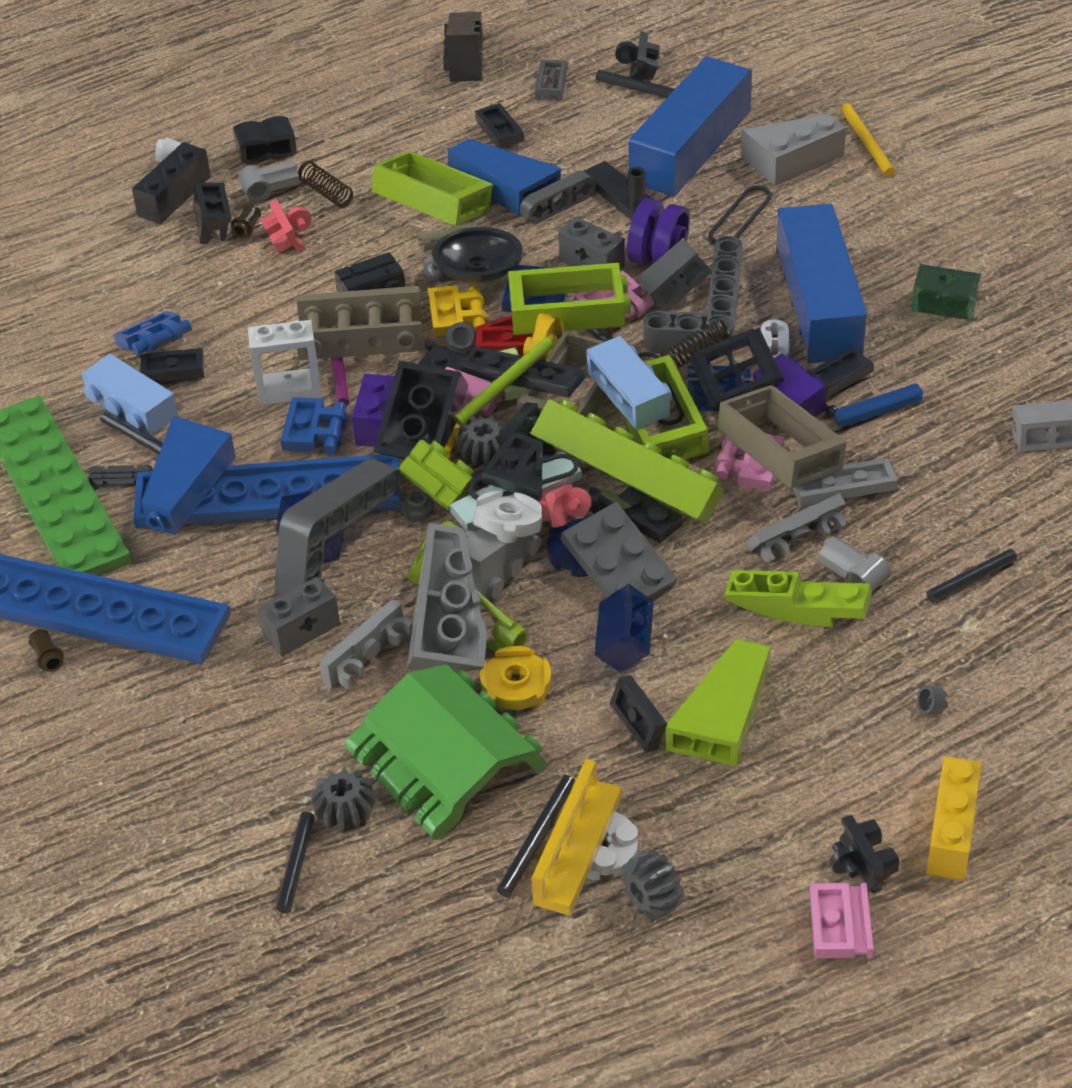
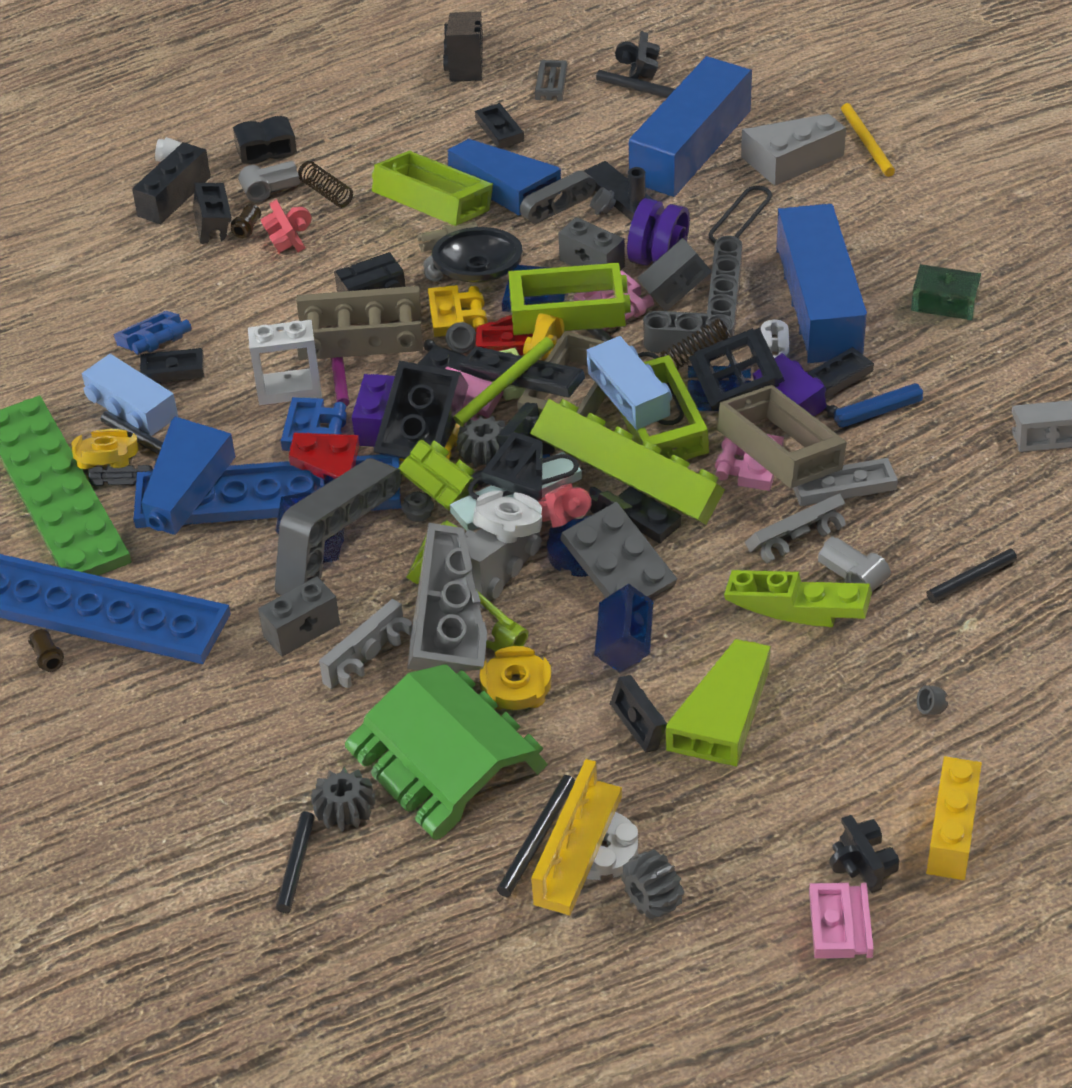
(104, 448): none -> yellow plate
(324, 453): none -> red wing
(603, 201): none -> dark grey plate

